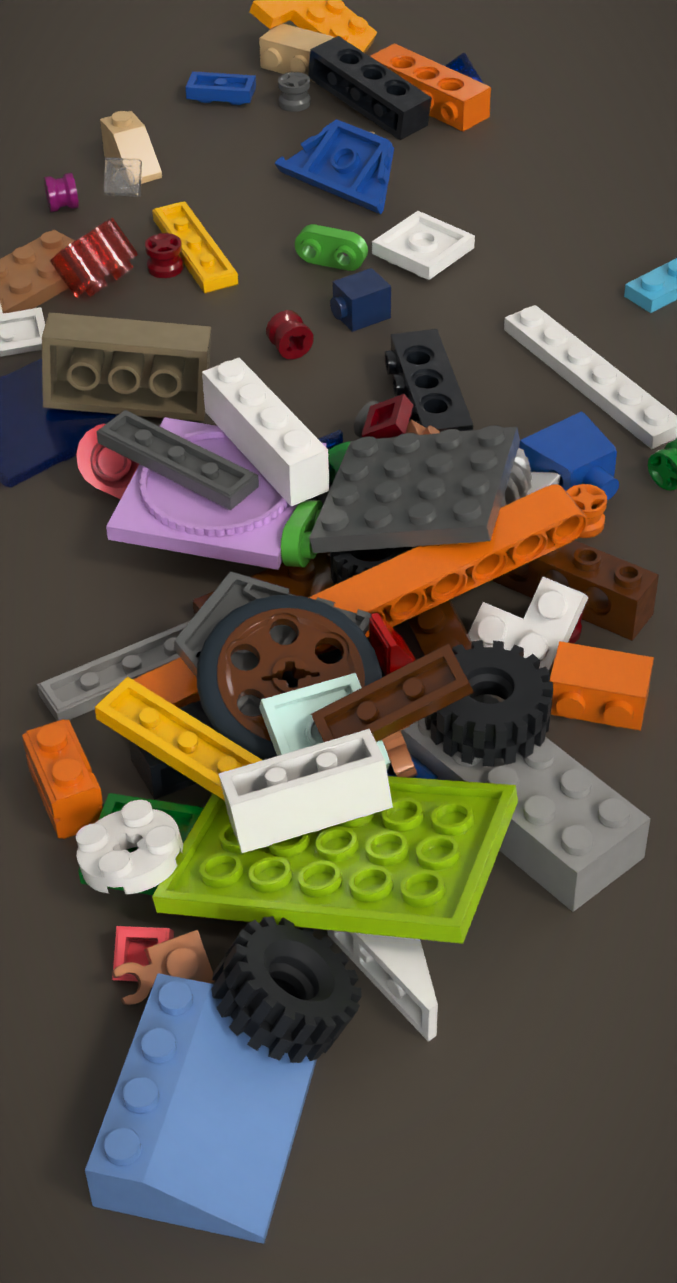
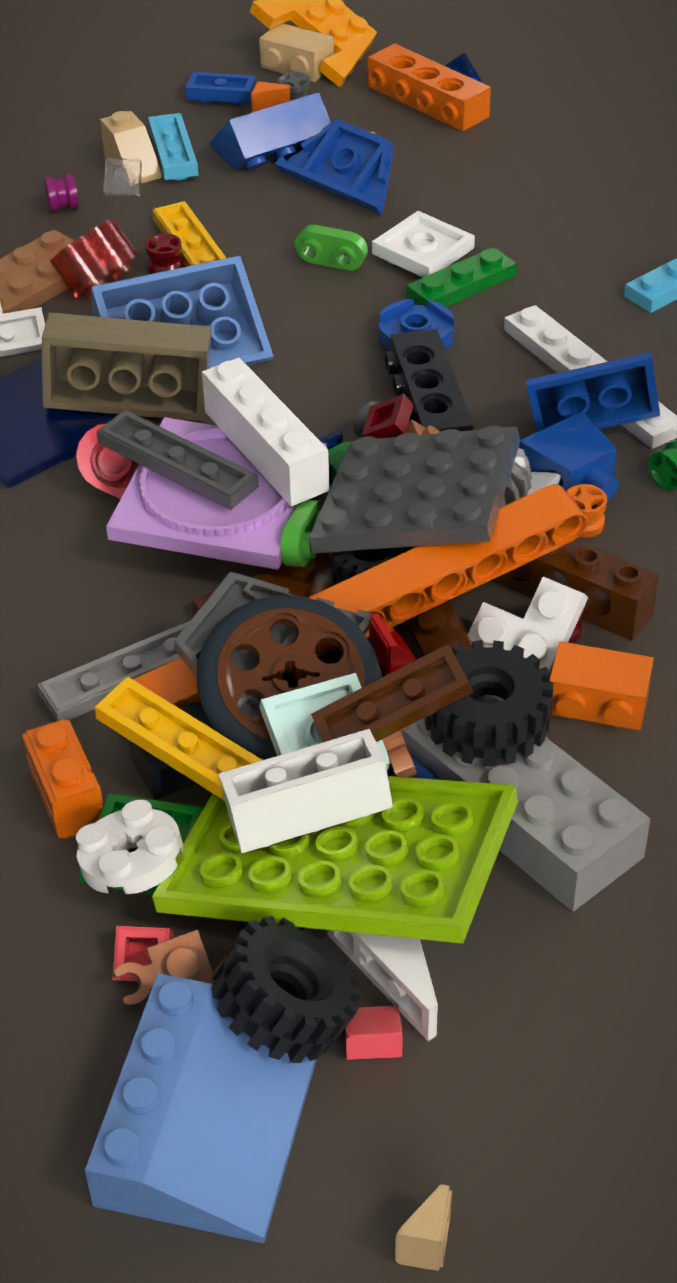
(173, 147): none -> medium azure plate
(200, 295): none -> medium blue slope
(269, 95): none -> orange slope
(270, 132): none -> slope
(289, 334): dark red wheel -> none
(361, 299): dark blue brick -> none
(369, 87): black brick -> none
(374, 1033): none -> coral slope
(407, 317): none -> blue plate
(424, 1235): none -> tan slope
(463, 278): none -> green plate
(606, 392): none -> blue slope

